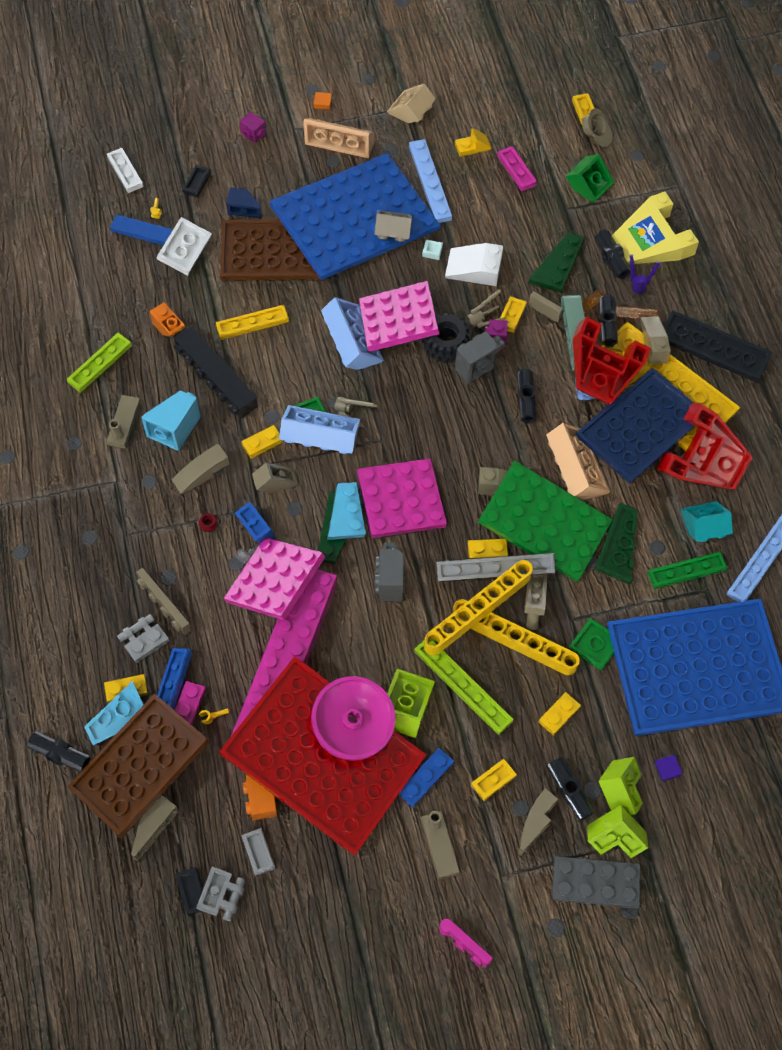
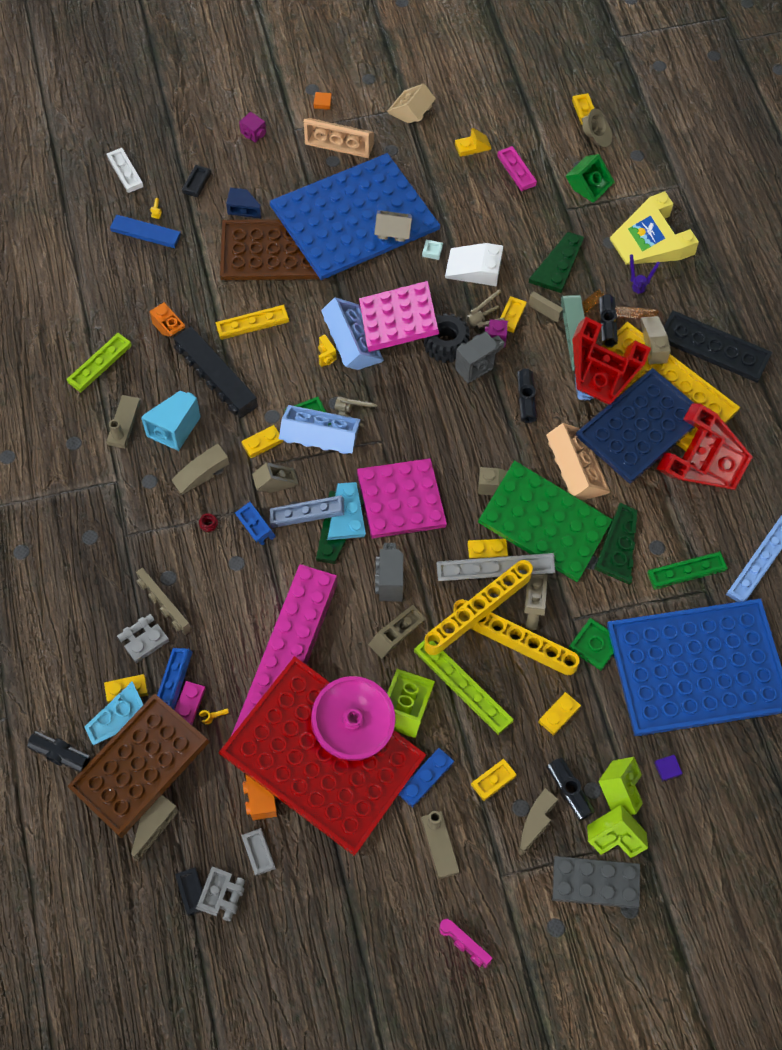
(184, 246): white plate -> none
(243, 555): clear hand -> none
(274, 578): plate -> none
(307, 511): none -> sand blue tile
(327, 351): none -> yellow bracket
(396, 631): none -> dark tan slope
(430, 181): light blue plate -> none
(613, 254): black piece -> none
(707, 521): teal slope -> none

